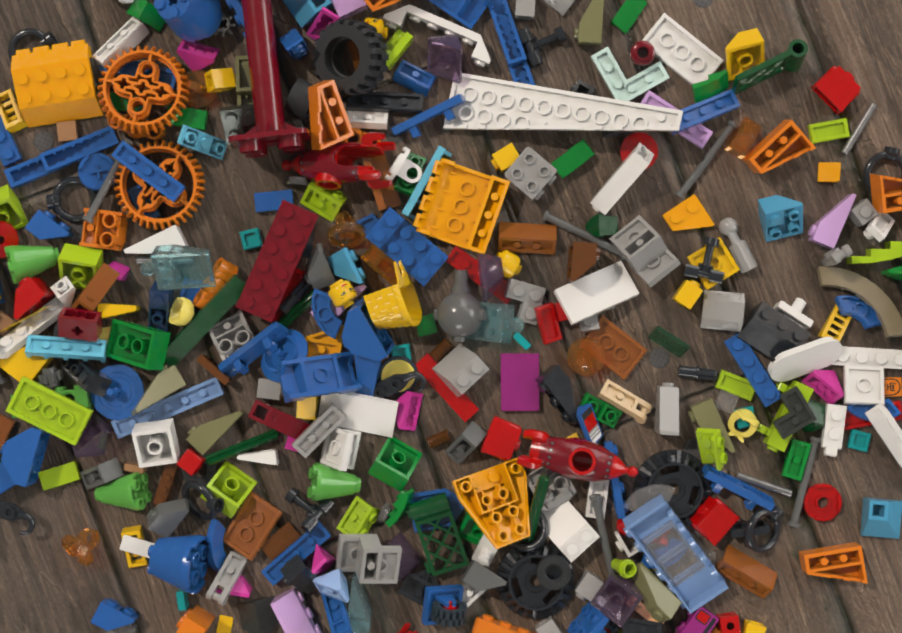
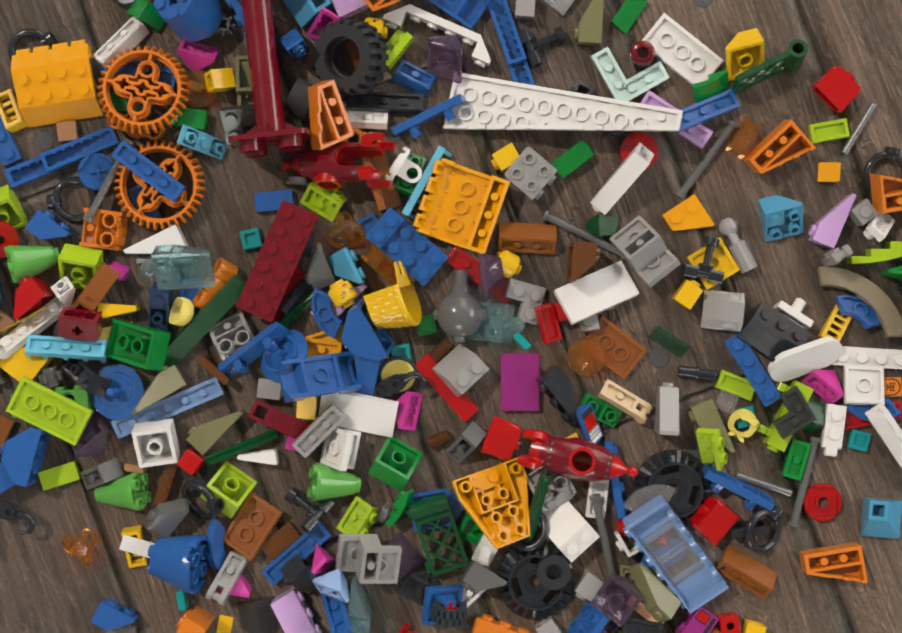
(624, 567): lime cone -> none

